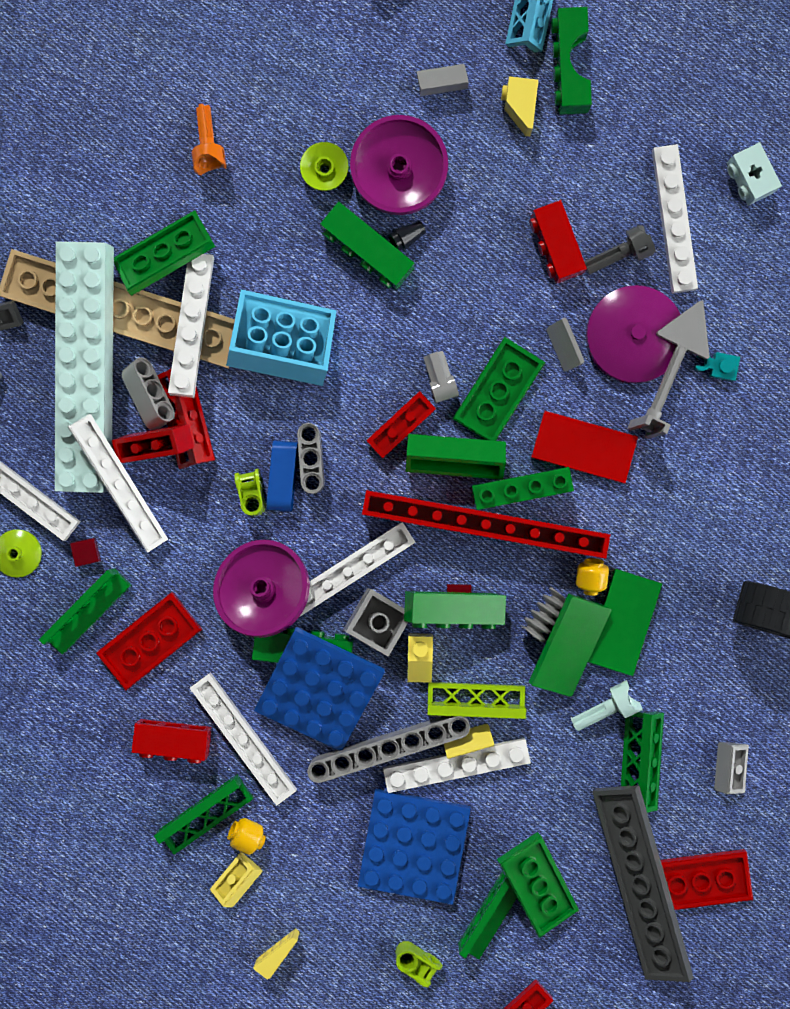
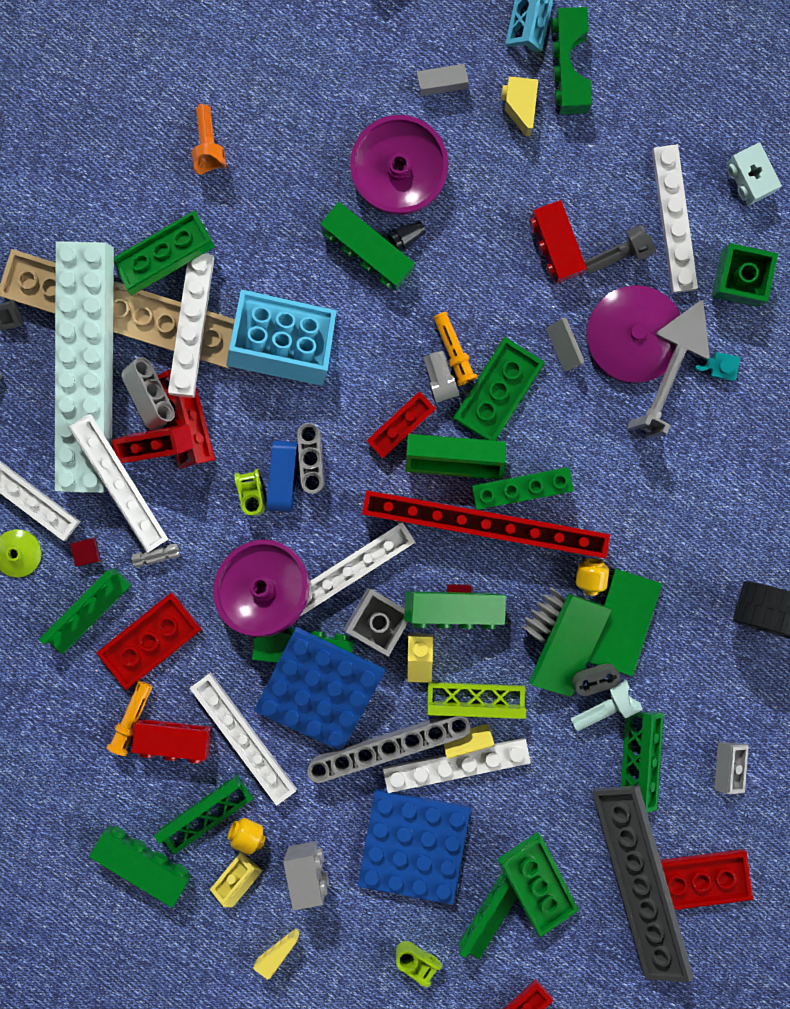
(125, 729): none -> light orange pin
(140, 865): none -> green brick
(156, 555): none -> light grey axle
(305, 875): none -> light grey brick
(322, 155): lime dish -> none
(442, 321): none -> light orange pin
(584, 447): red tile -> none
(596, 679): none -> dark grey beam
(744, 275): none -> green brick

